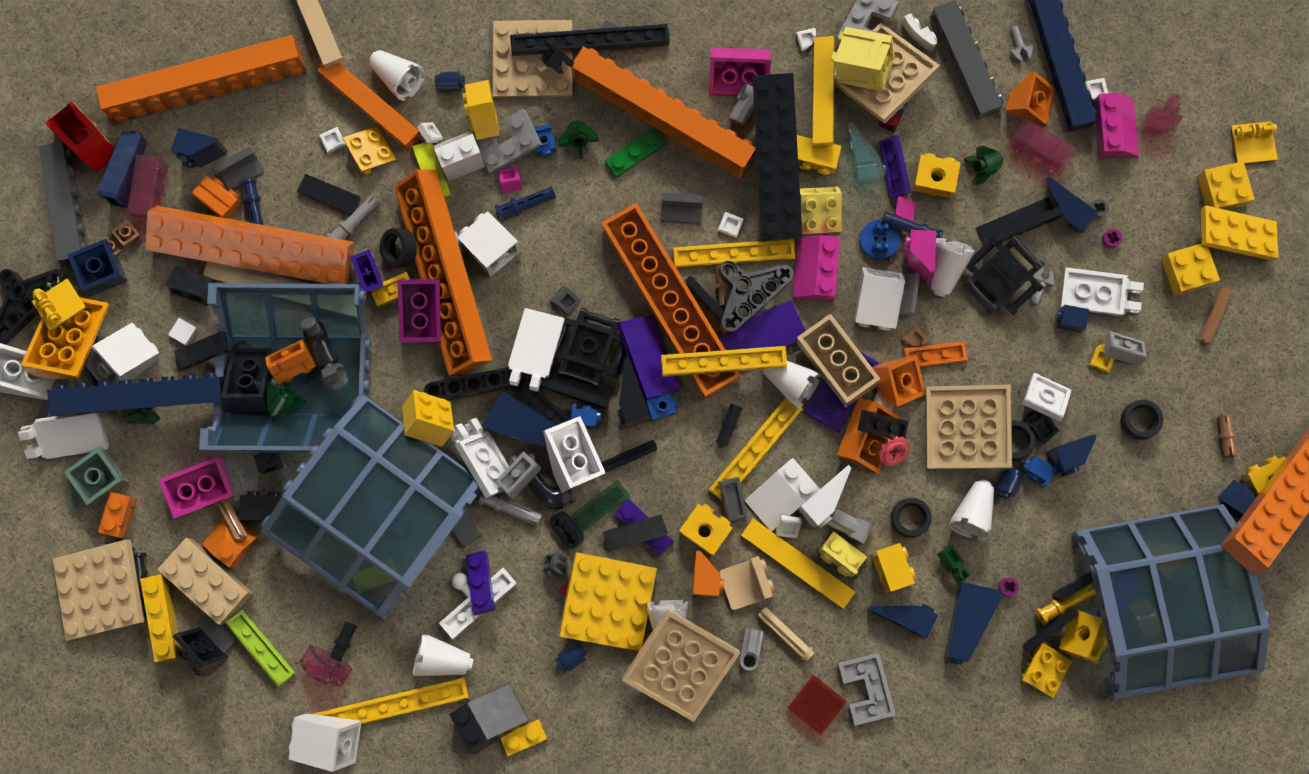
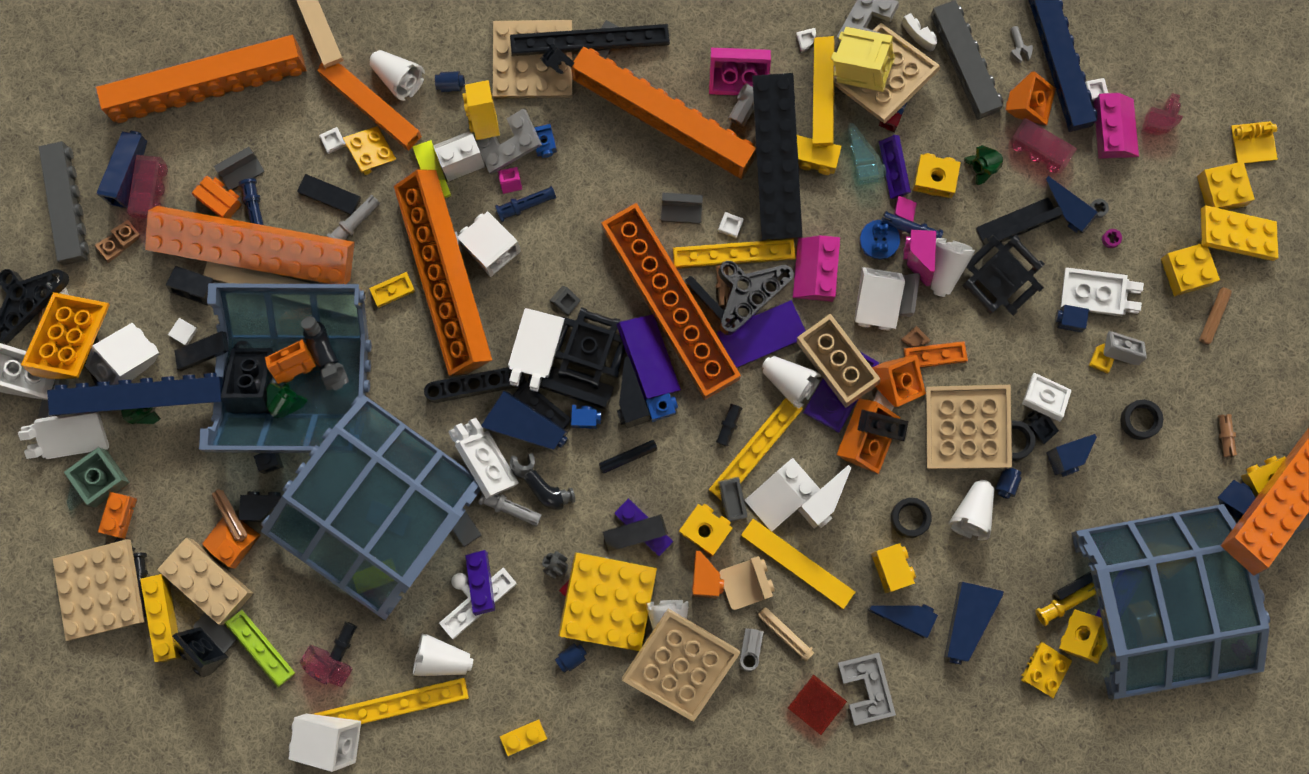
(57, 304): yellow hinge -> none
(82, 136): red piece -> none
(97, 268): dark blue slope -> none
(196, 148): dark blue slope -> none
(197, 486): dark pink slope -> none
(367, 271): dark purple slope -> none
(387, 247): black tyre -> none
(419, 310): magenta slope -> none
(427, 418): yellow brick -> none
(430, 132): white tile -> none
(488, 718): slope -> none
(518, 475): light grey slope -> none
(566, 529): black beam -> none
(572, 454): white slope -> none
(577, 136): dark green brick -> none
(600, 506): clear green plate -> none
(635, 152): green plate -> none
(724, 361): yellow tile -> none
(788, 526): white tile -> none
(821, 210): light yellow bracket -> none
(842, 554): light yellow bracket -> none
(853, 527): light grey piece -> none
(897, 455): coral gear -> none
(952, 562): dark green plate -> none
(1009, 580): magenta bush -> none
(1038, 470): blue brick -> none
(1050, 281): light grey bar -> none
(1050, 629): black tile -> none

